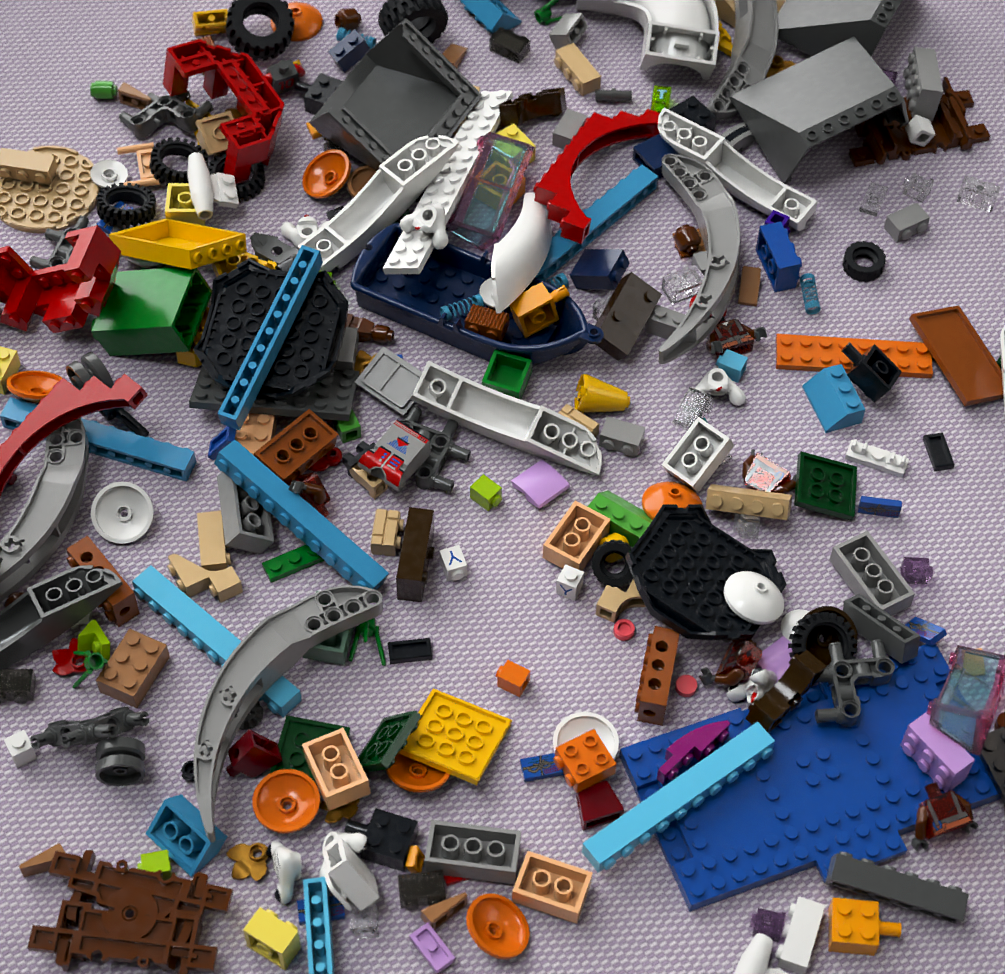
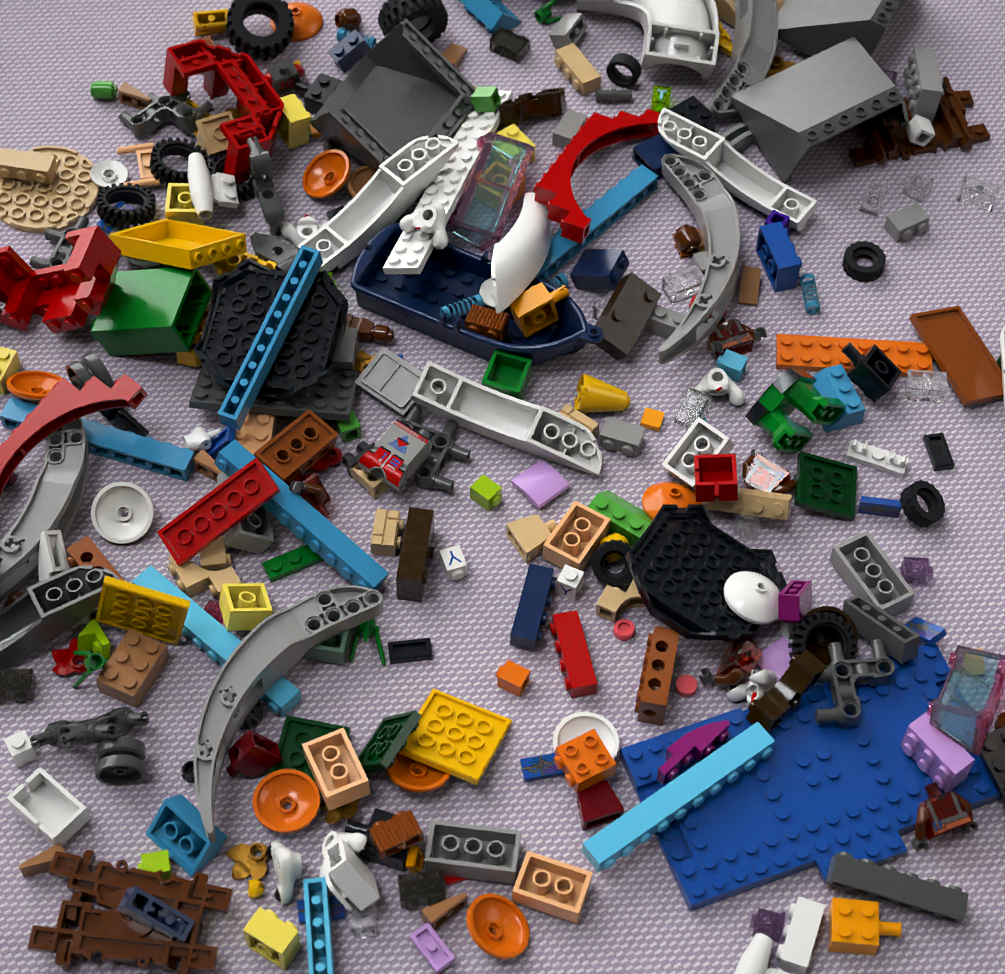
(48, 808): none -> white piece
(51, 554): none -> white slope
(142, 610): none -> yellow tile
(155, 914): none -> dark blue slope
(200, 439): none -> white piece
(205, 465): none -> medium nougat slope
(214, 610): none -> clear pink slope
(218, 511): none -> red plate
(244, 605): none -> light yellow brick
(255, 888): none -> yellow hinge
(264, 186): none -> dark grey pin
(295, 122): none -> light yellow brick
(395, 833): none -> dark orange brick
(486, 99): none -> bright green brick
(529, 535): none -> tan torso
(532, 607): none -> dark blue brick
(574, 654): none -> red brick
(630, 63): none -> black tyre
(652, 419): none -> light orange tile
(715, 477): none -> red piece
(790, 392): none -> green piece
(794, 601): none -> magenta brick
(912, 508): none -> black tyre
(926, 386): none -> clear brick

